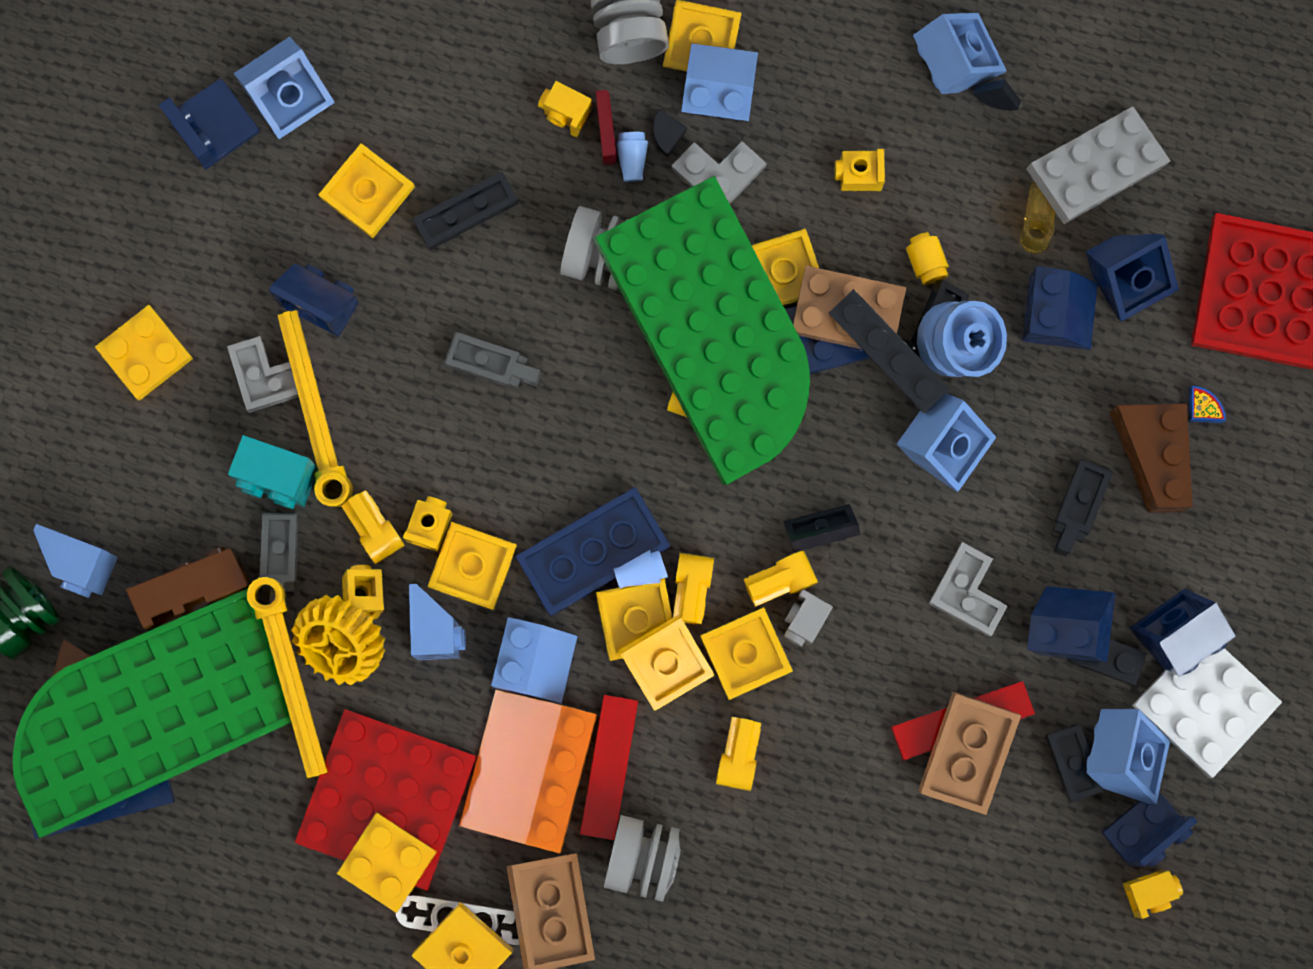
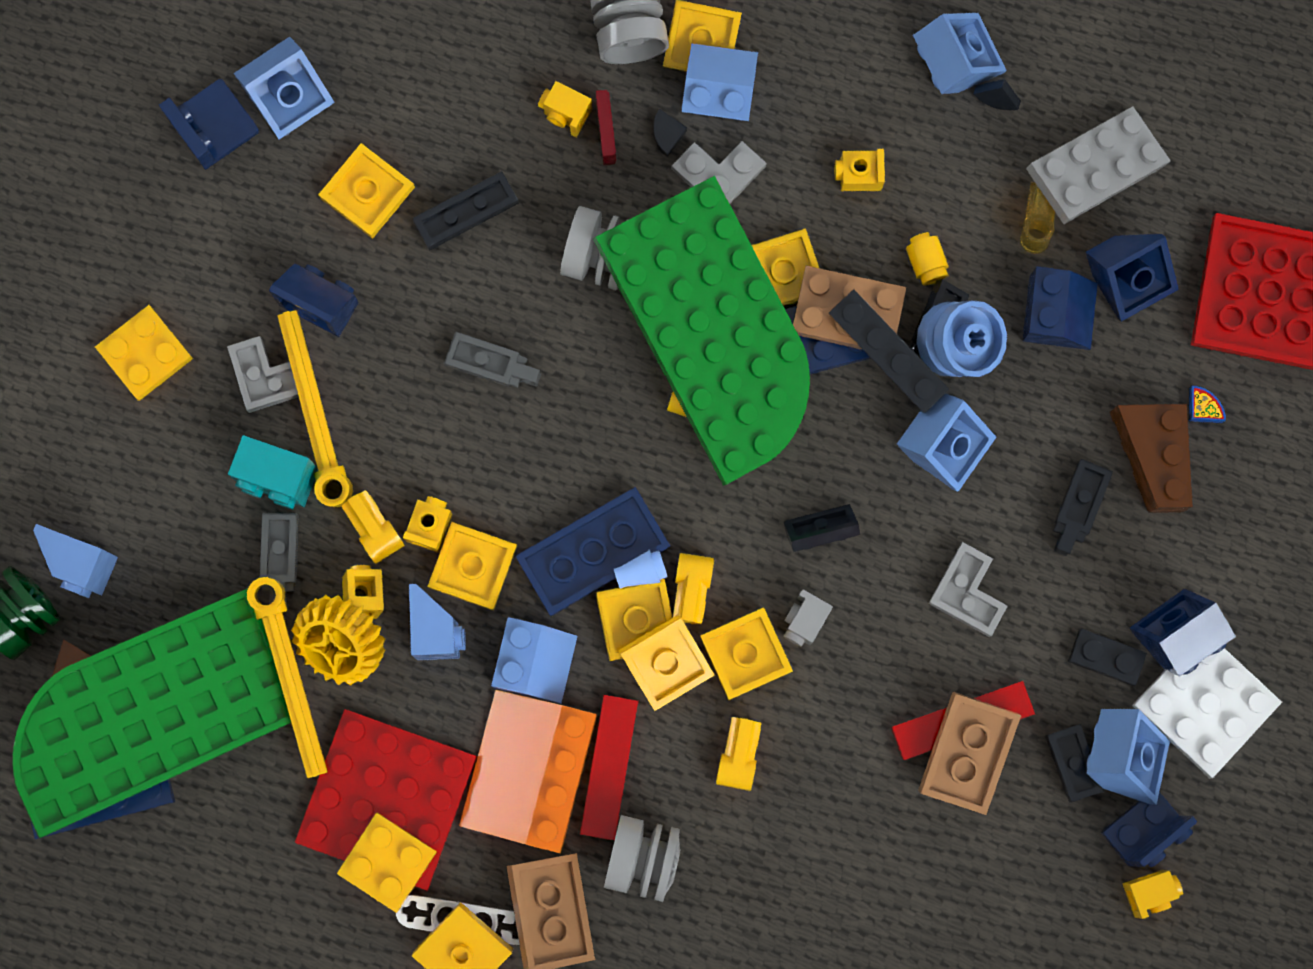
(188, 588): reddish brown wedge -> none
(632, 155): light blue cone -> none
(787, 576): yellow piece -> none
(1072, 624): dark blue slope -> none

